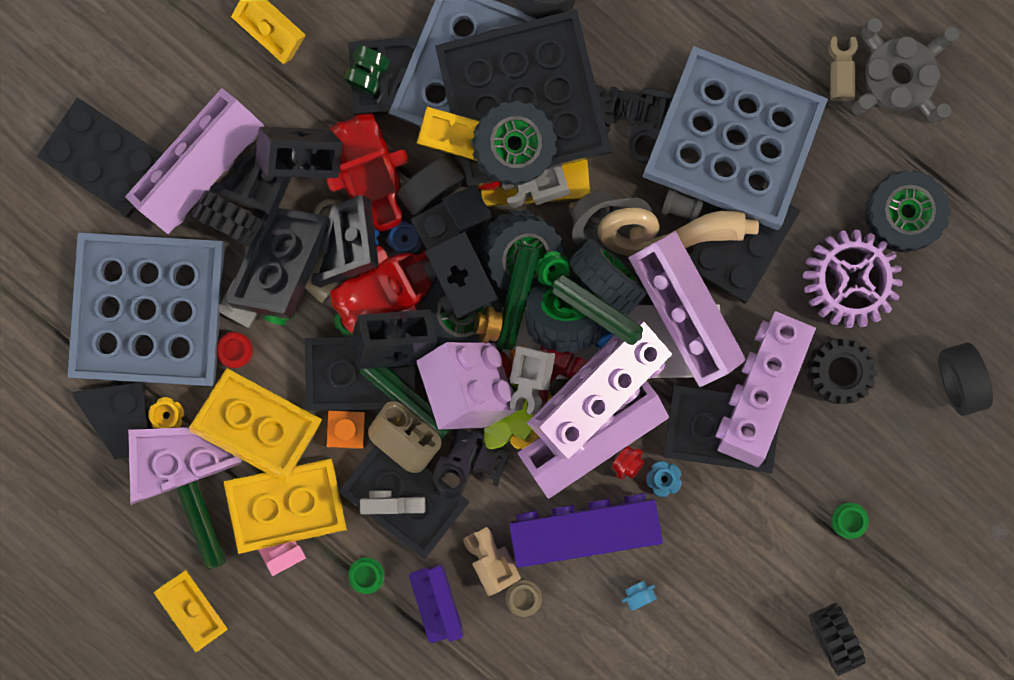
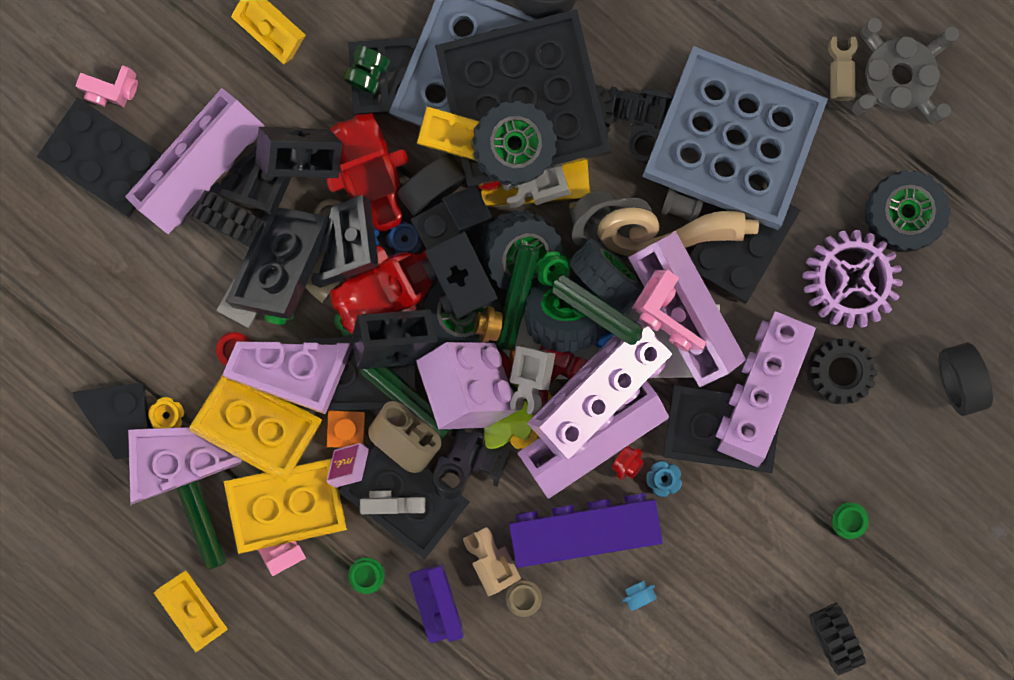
(92, 289): sand blue piece -> none
(100, 92): none -> bright pink bracket
(293, 372): none -> lavender wing
(347, 465): none -> tile
(658, 294): none -> bright pink bracket

